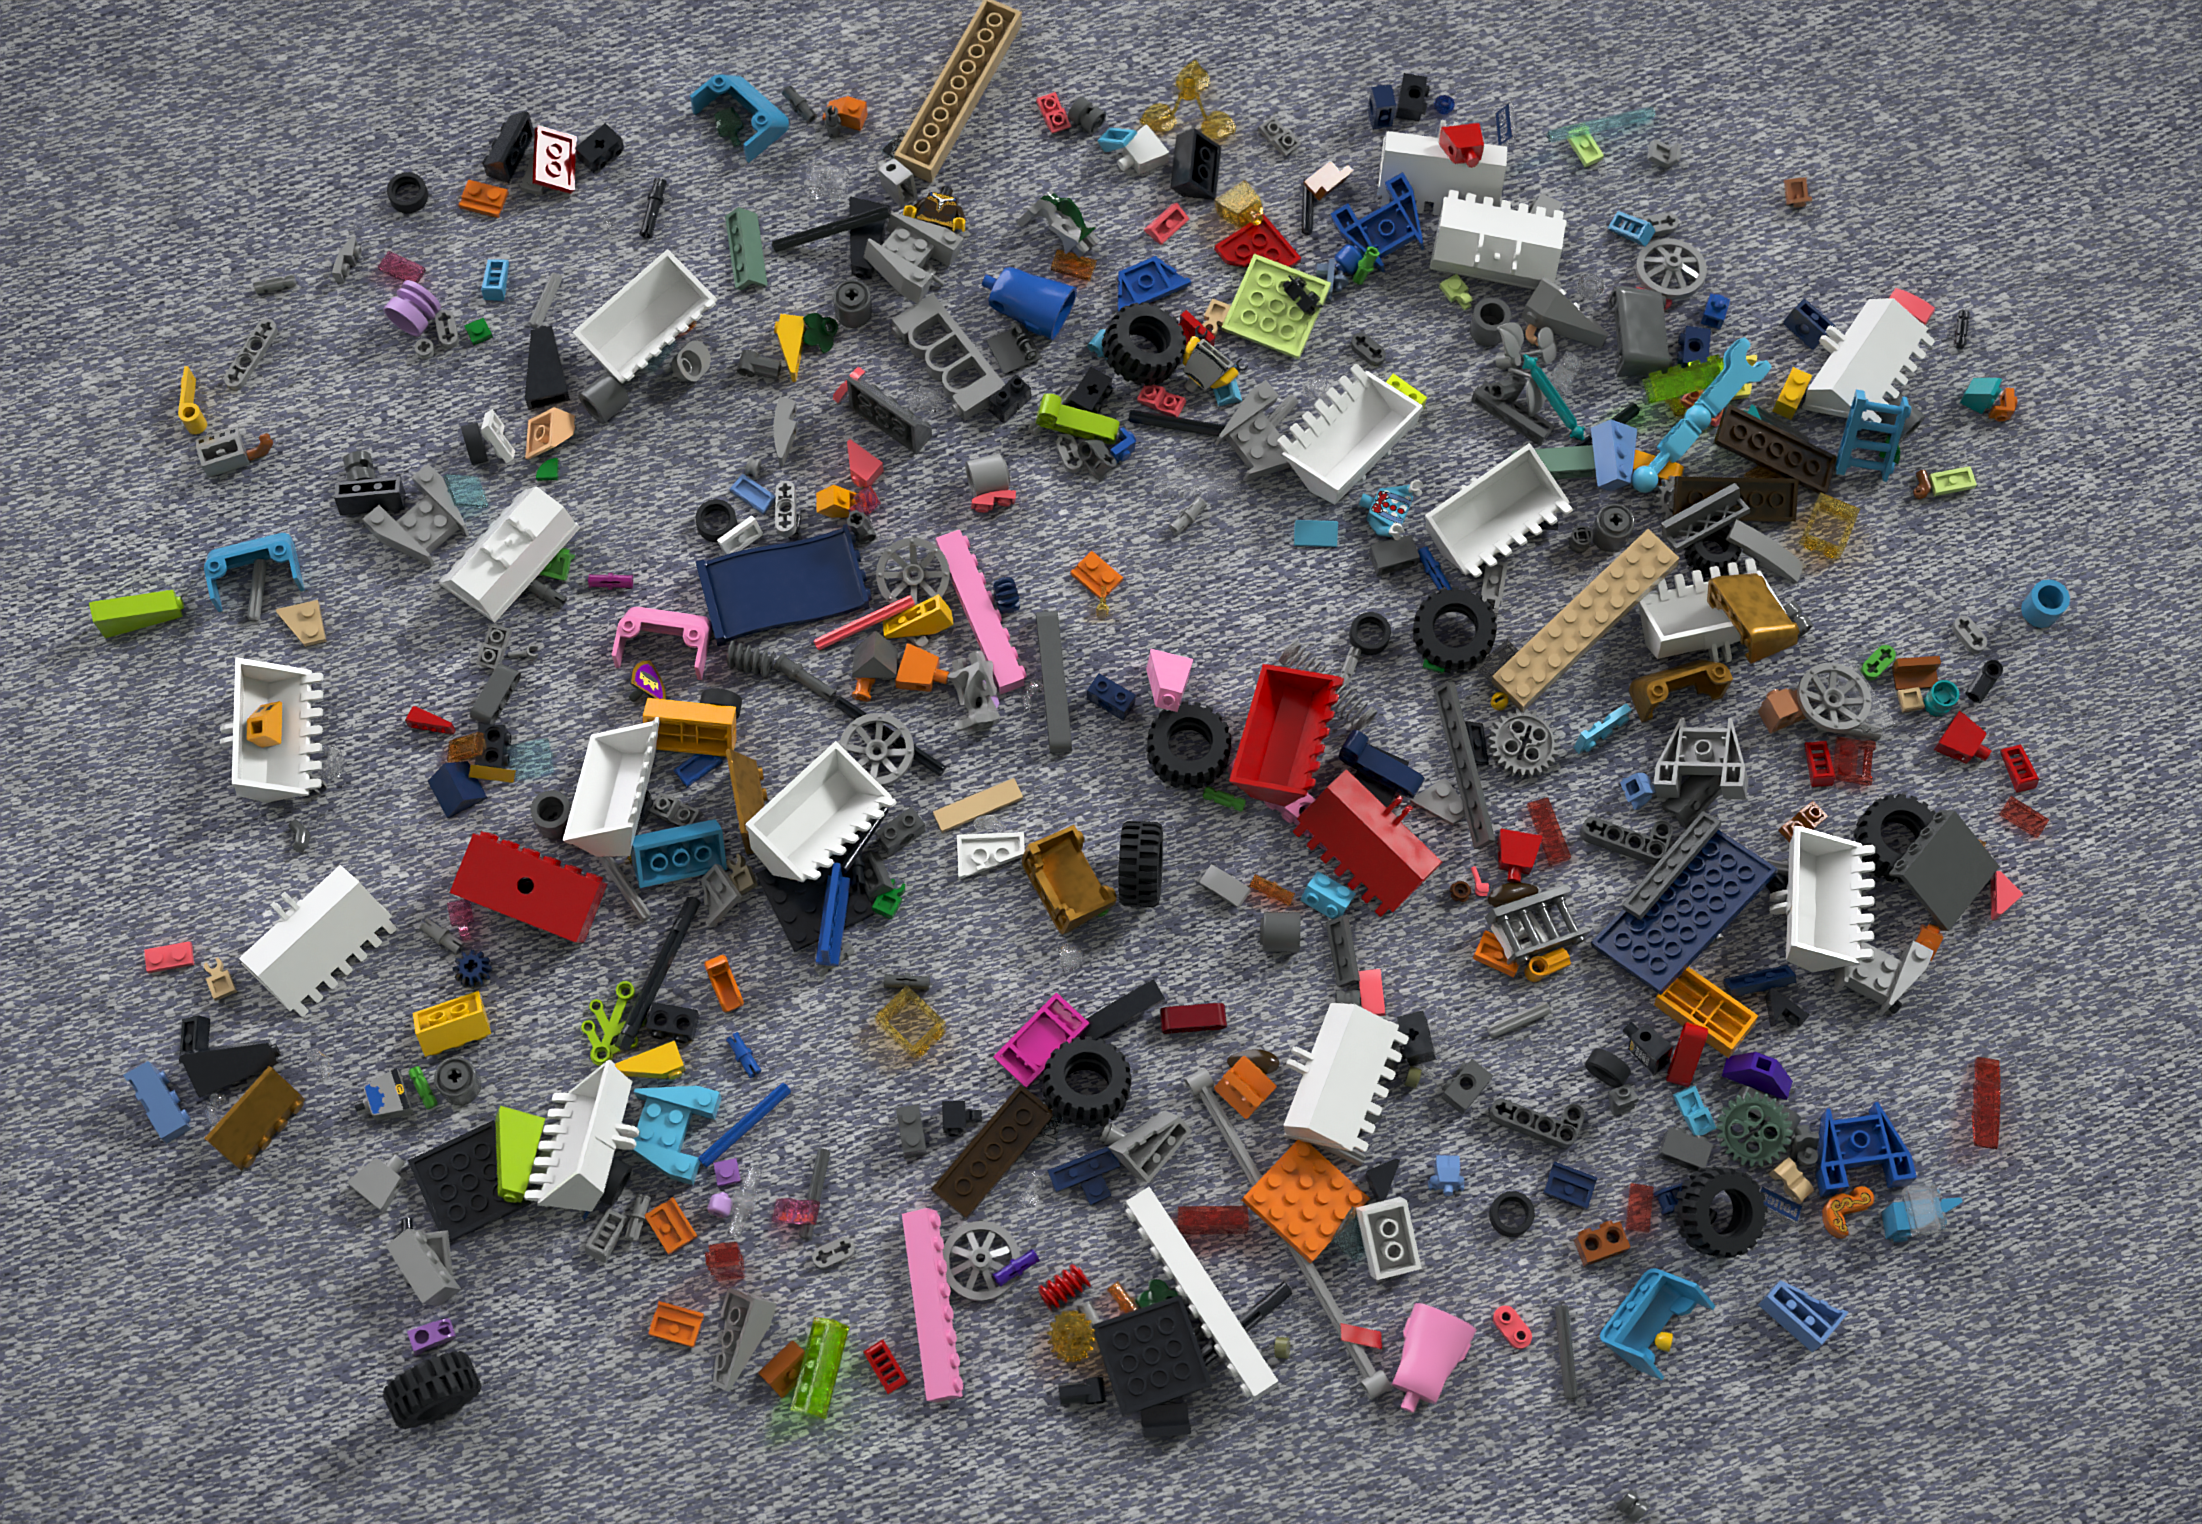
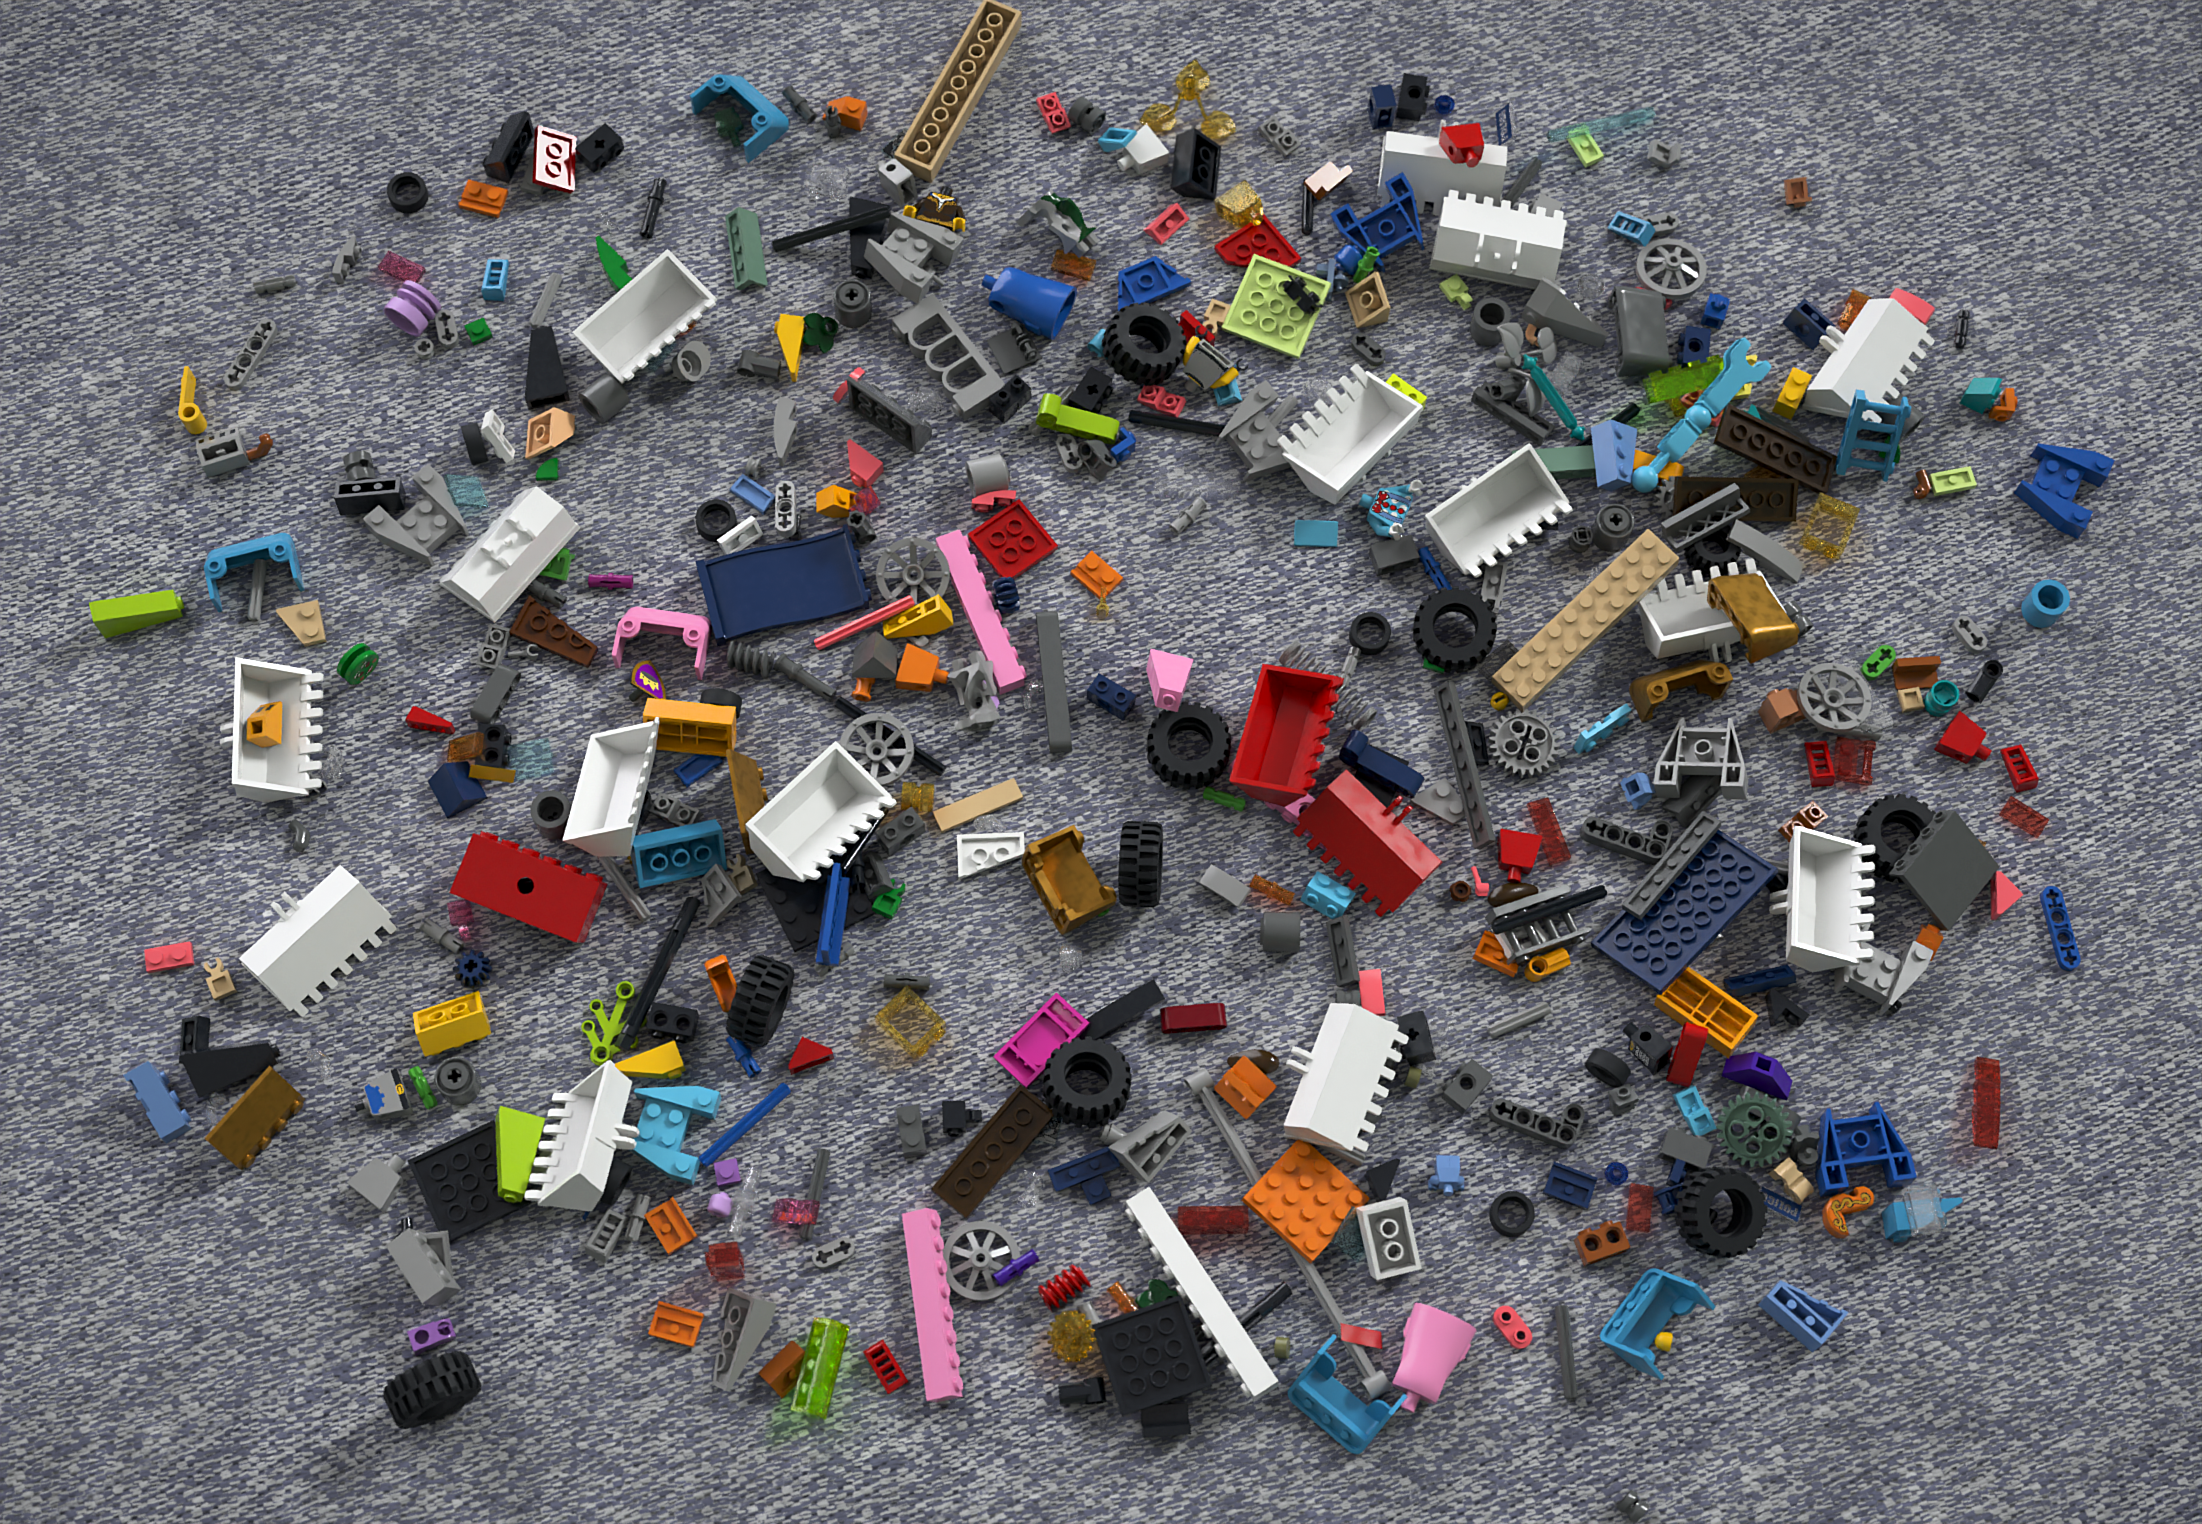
(357, 663): none -> green head
(540, 627): none -> reddish brown wing
(613, 265): none -> green slope
(760, 1001): none -> black tyre
(809, 1055): none -> red slope
(919, 797): none -> clear yellow wheel
(1012, 541): none -> red plate
(1337, 1408): none -> dark azure windscreen
(1368, 301): none -> tan slope
(1523, 181): none -> dark grey axle
(1548, 909): none -> black axle
(1611, 1178): none -> clear blue plate
(1676, 1173): none -> dark blue plate
(1854, 305): none -> clear orange piece
(2058, 482): none -> blue wedge
(2060, 928): none -> blue beam

